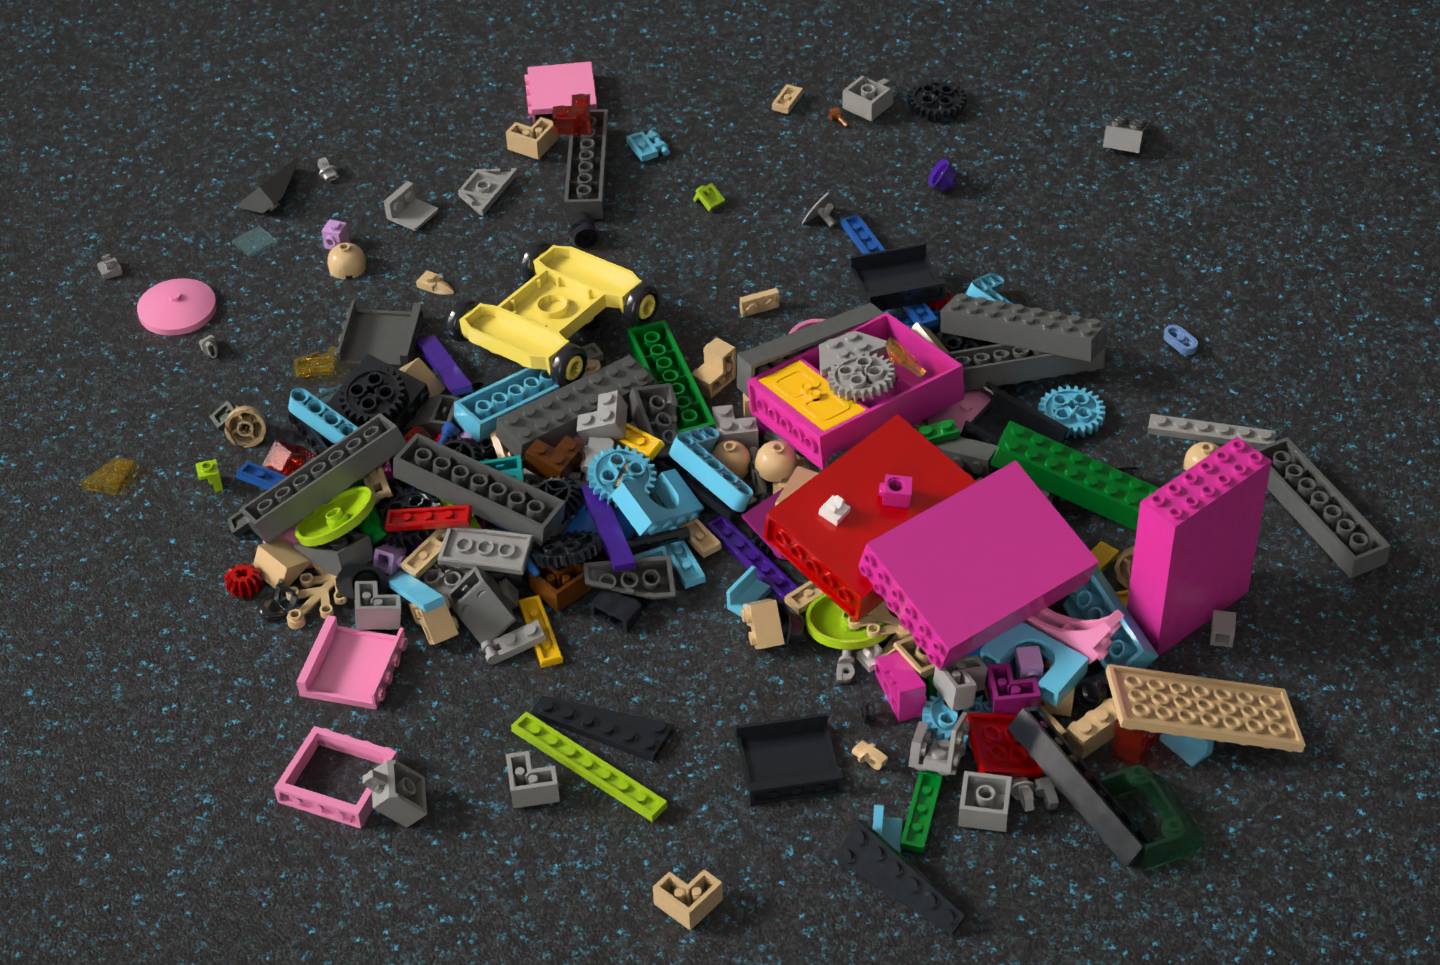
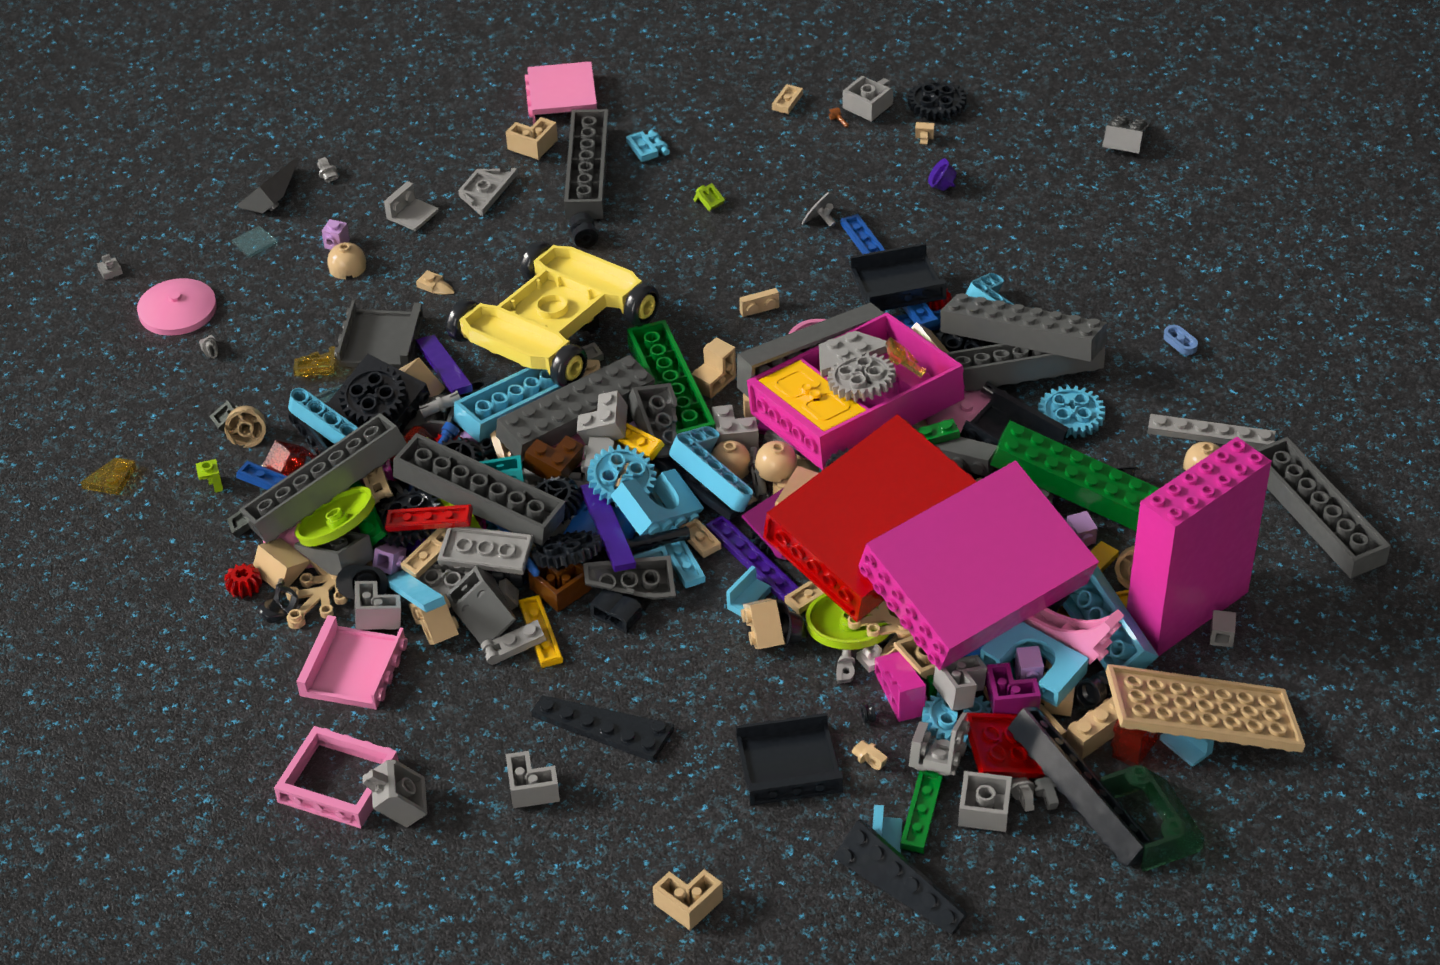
(439, 404): none -> light grey pin
(574, 118): clear red brick -> none
(589, 766): lime plate -> none
(834, 509): white tile -> none
(902, 493): dark pink brick -> none
(924, 132): none -> tan tile
(1084, 527): none -> lavender brick

